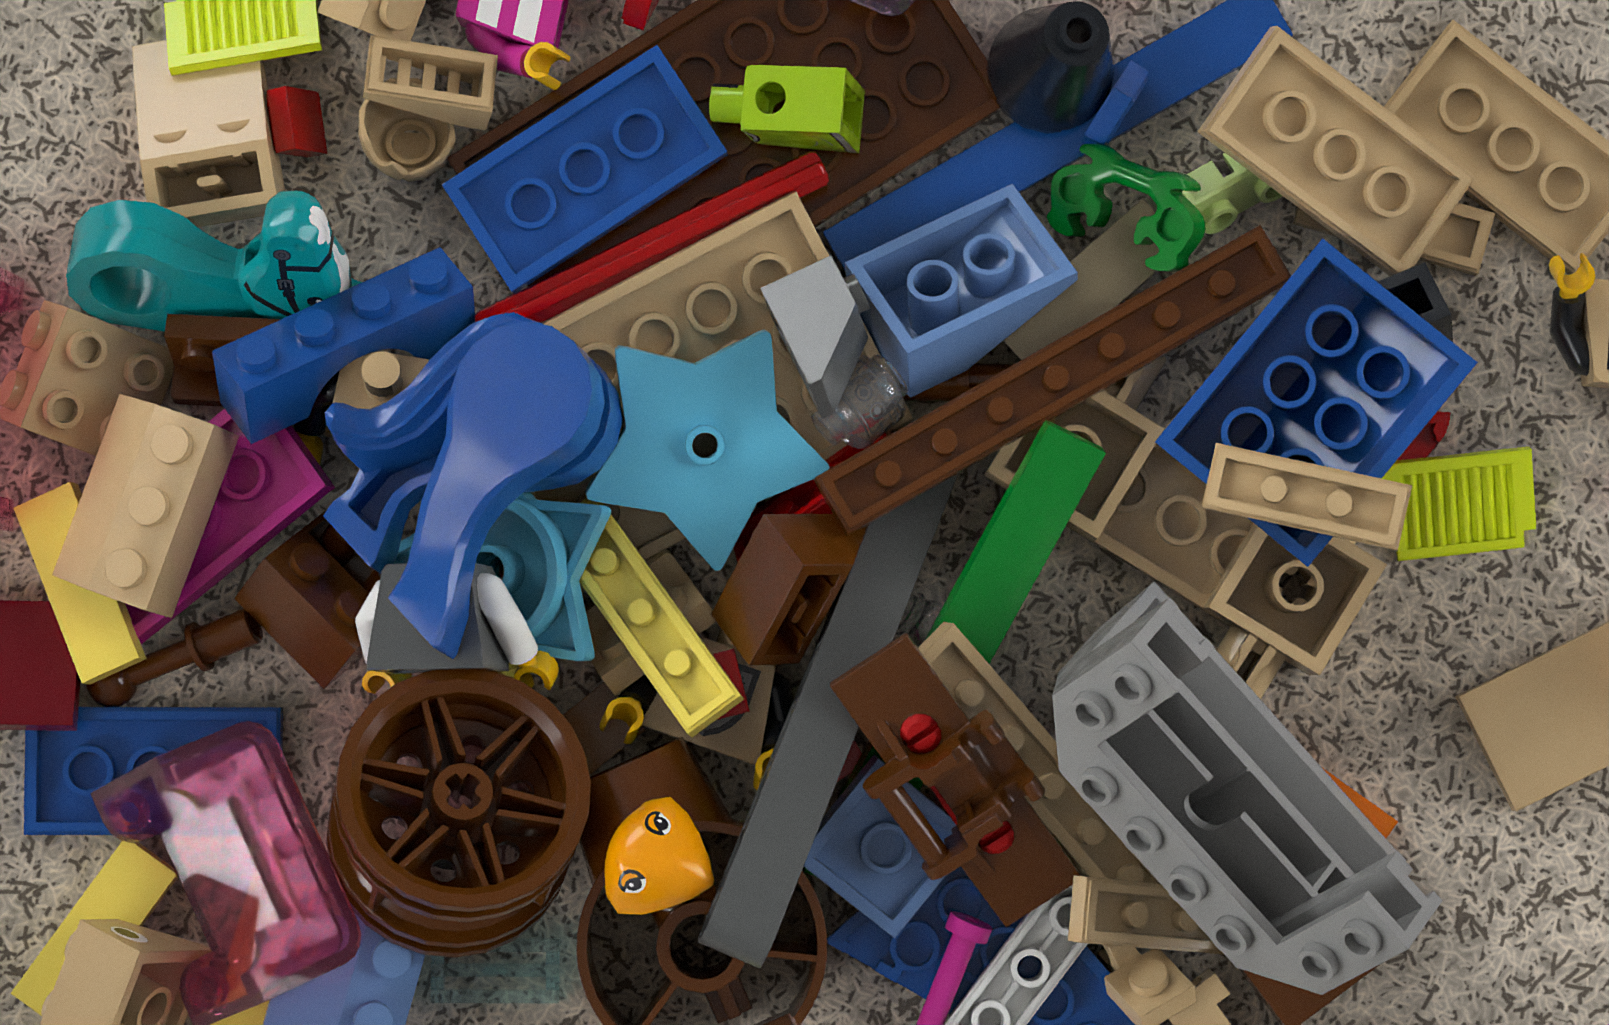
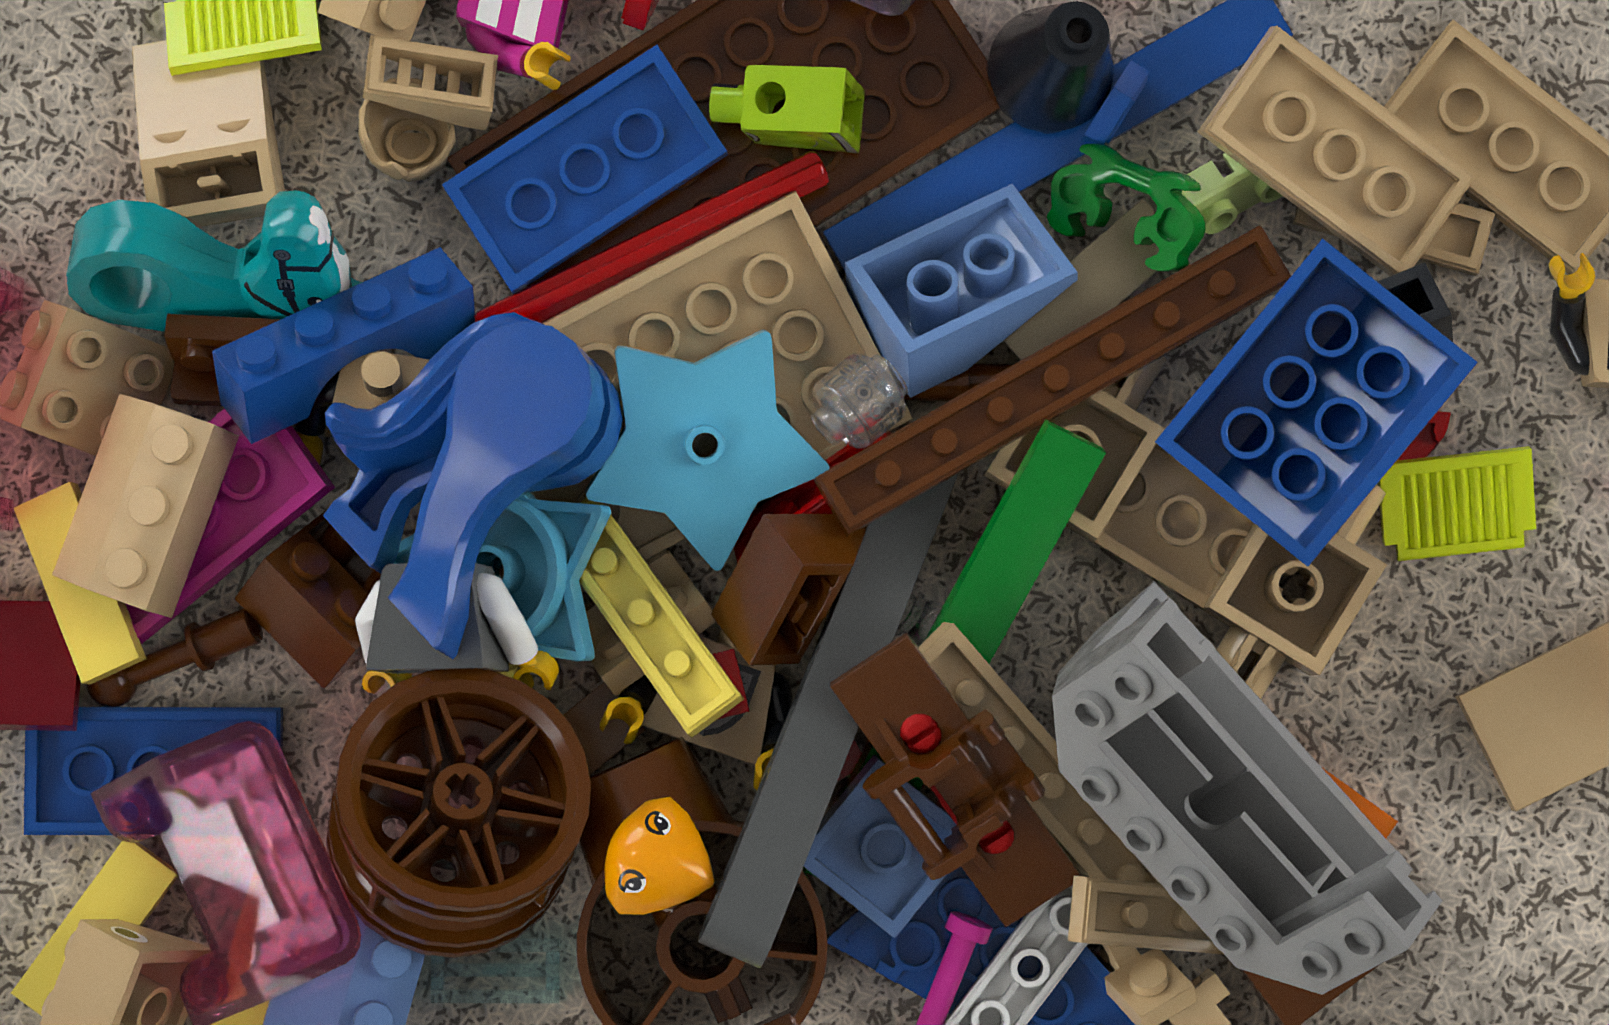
(296, 122): red tile -> none
(820, 327): slope -> none
(1307, 496): tan tile -> none

